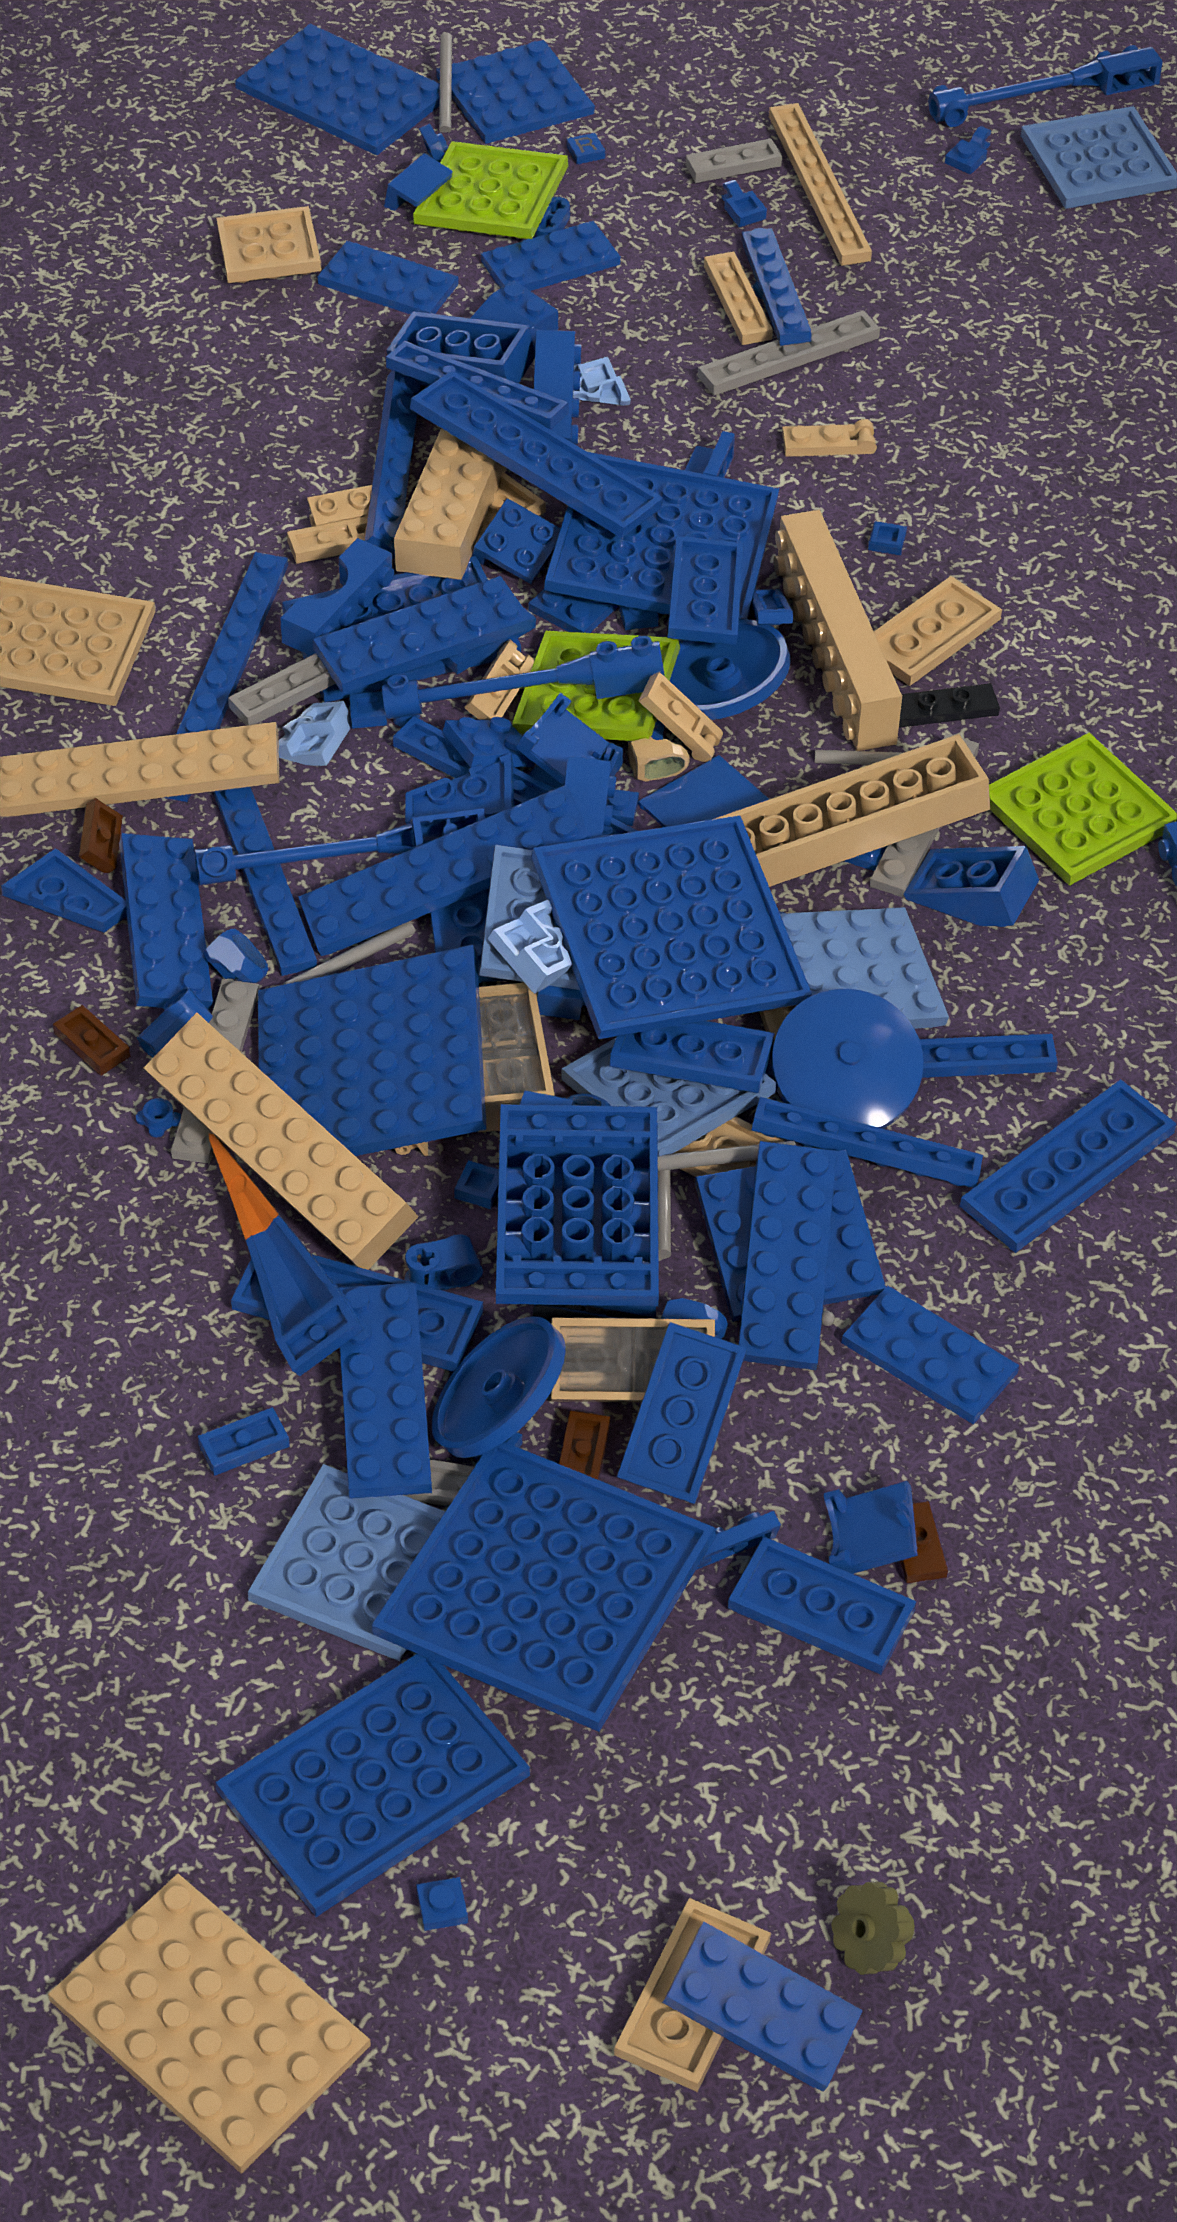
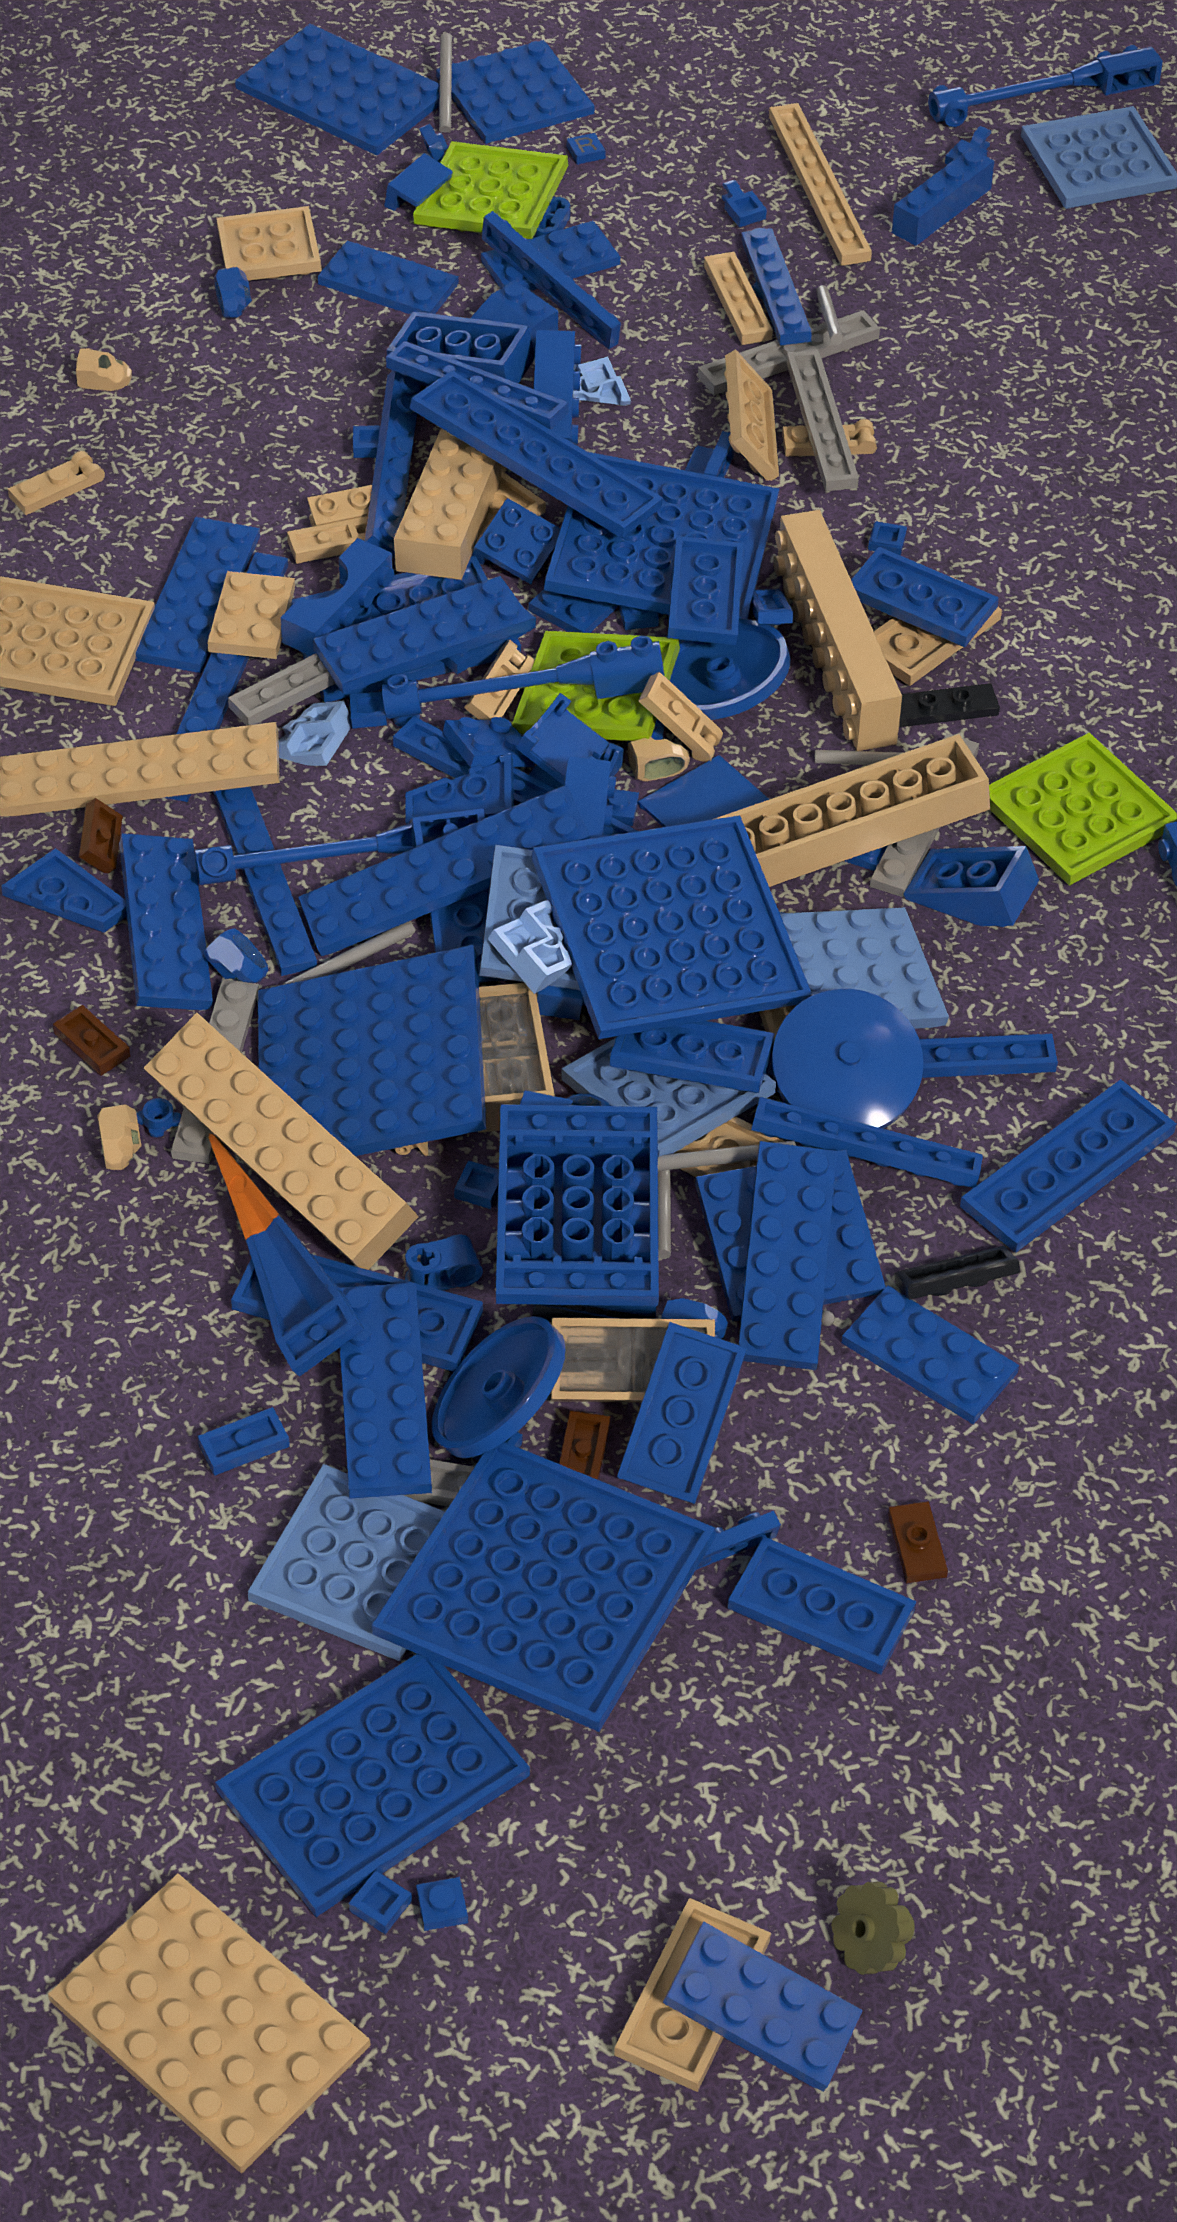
(56, 483): none -> tan plate
(101, 371): none -> tan rock
(118, 1135): none -> tan rock
(176, 1014): blue piece -> none
(188, 603): none -> blue plate
(232, 291): none -> blue rock
(250, 615): none -> tan plate
(365, 441): none -> blue plate
(380, 1902): none -> blue plate
(551, 280): none -> blue plate
(733, 160): light grey plate -> none
(751, 416): none -> tan plate
(822, 420): none -> light grey plate
(829, 315): none -> light grey bar
(872, 1527): blue piece -> none
(923, 596): none -> blue plate
(942, 196): none -> blue brick
(957, 1272): none -> black plate

